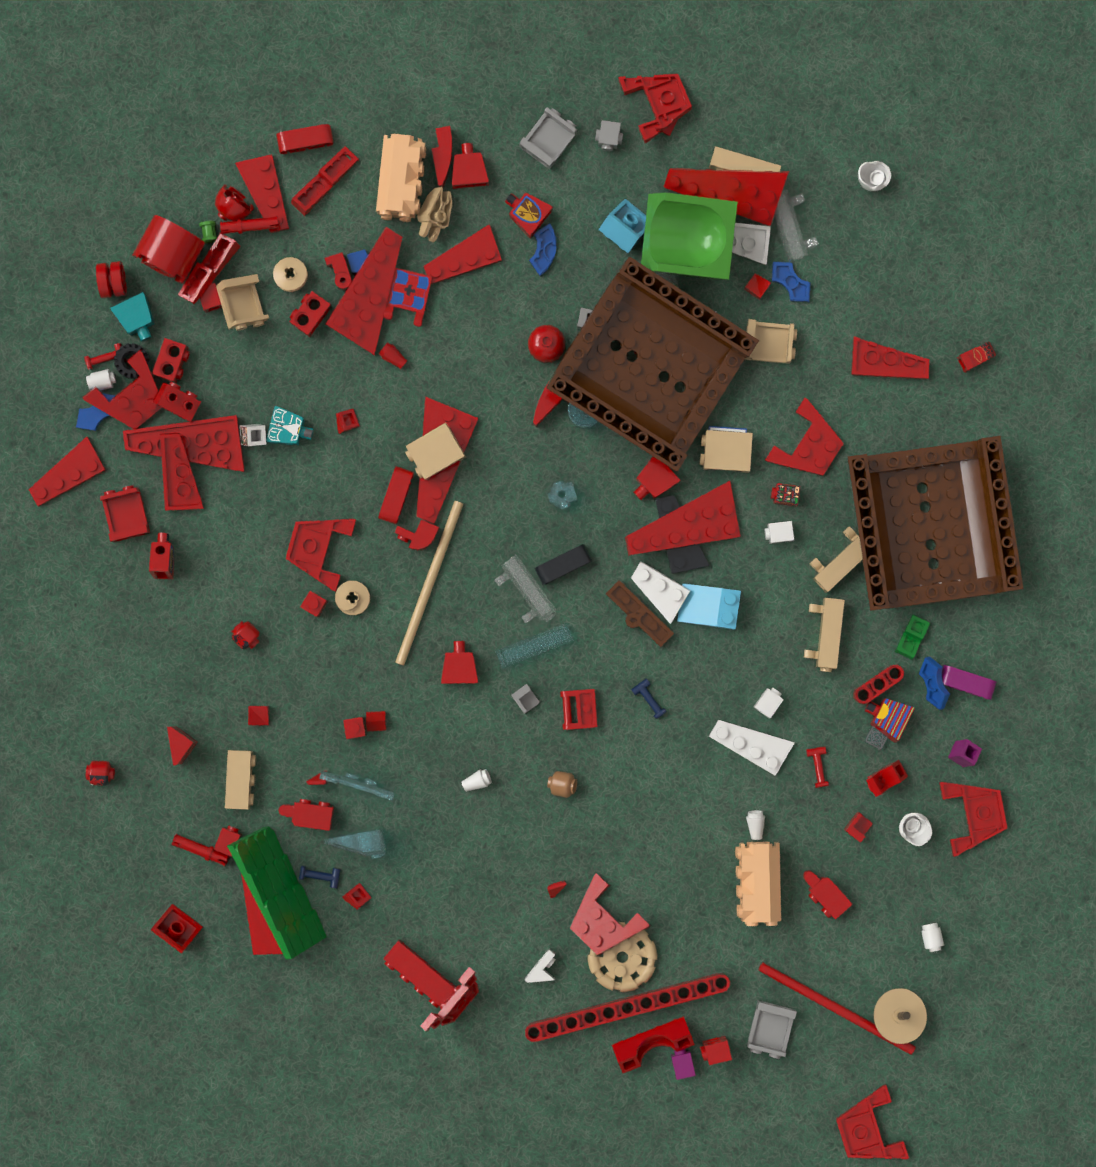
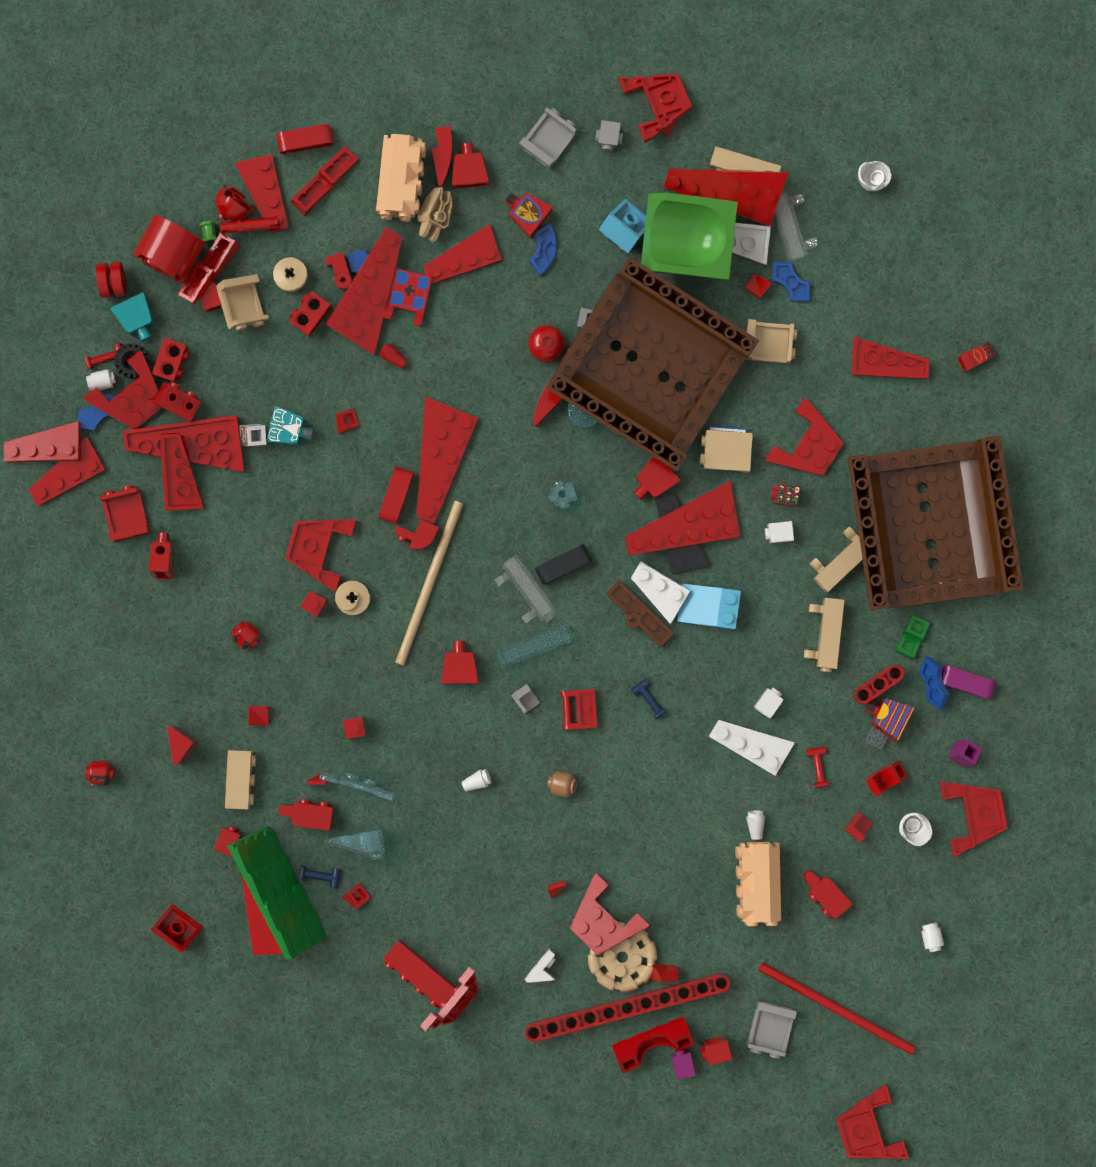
(49, 445): none -> wing
(201, 850): red pin -> none
(376, 721): red slope -> none
(434, 451): tan panel -> none
(664, 973): none -> red slope
(900, 1016): tan piece -> none

